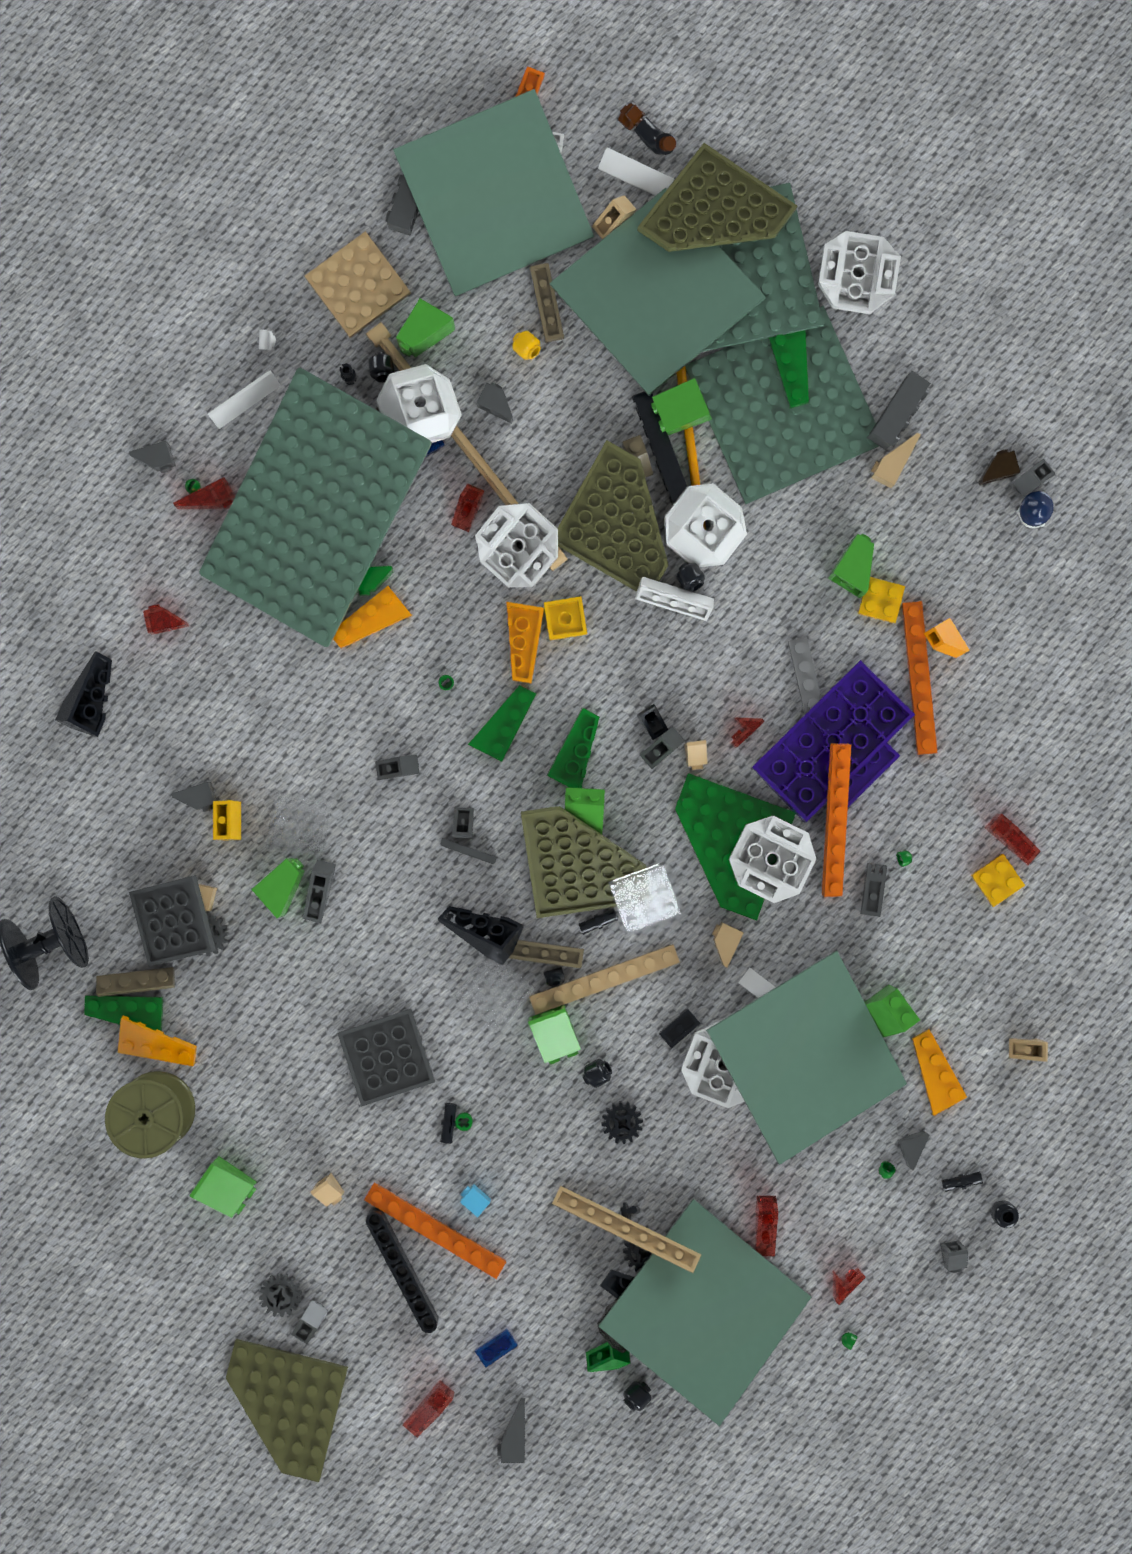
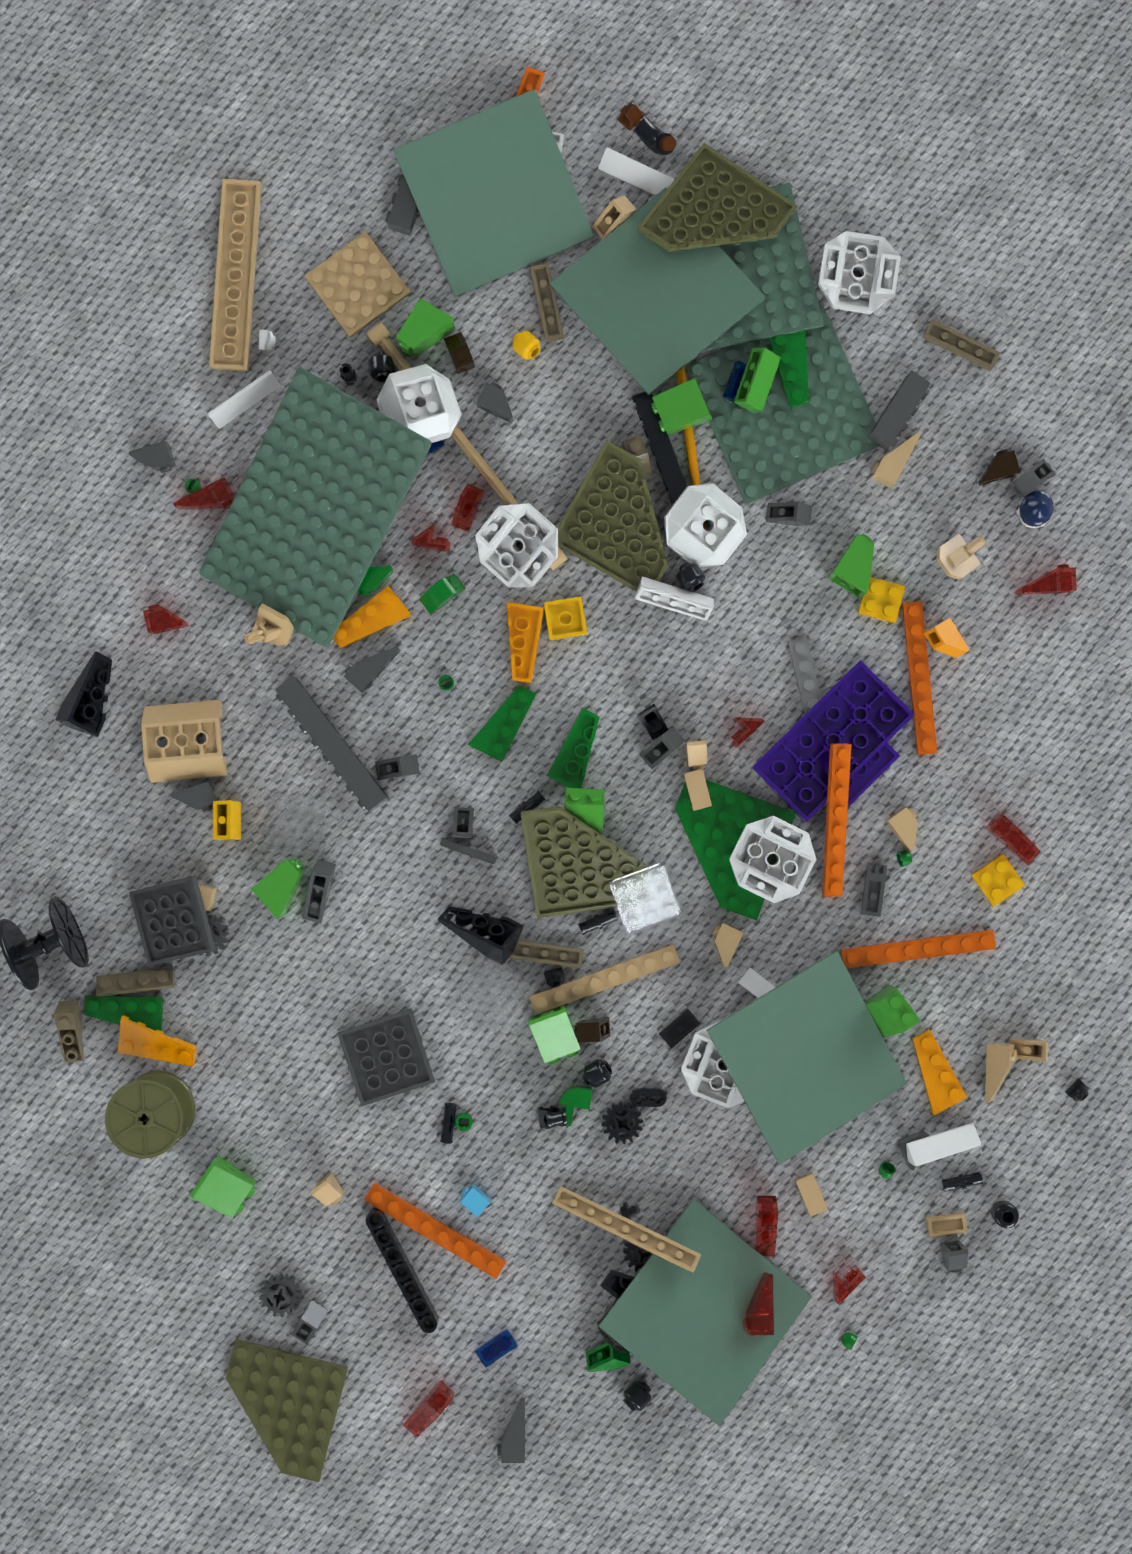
(69, 1030): none -> dark tan slope
(183, 755): none -> tan slope
(235, 275): none -> tan plate
(270, 627): none -> tan piece
(331, 743): none -> dark grey brick
(368, 669): none -> dark grey slope
(426, 540): none -> clear red slope
(441, 593): none -> green brick
(459, 353): none -> dark brown slope
(537, 798): none -> black pin
(551, 1117): none -> black piece
(577, 1097): none -> green brick
(592, 1030): none -> dark brown slope
(648, 1102): none -> black beam
(697, 789): none -> tan tile
(734, 381): none -> clear blue plate
(757, 379): none -> bright green brick
(760, 1311): none -> clear red slope
(789, 513): none -> dark grey slope
(811, 1194): none -> tan tile
(904, 827): none -> tan slope
(918, 949): none -> orange plate
(942, 1145): none -> white slope
(946, 1224): none -> tan tile
(959, 557): none -> tan piece
(961, 345): none -> dark tan plate
(999, 1061): none -> tan slope
(1056, 581): none -> clear red slope
(1077, 1091): none -> black plate

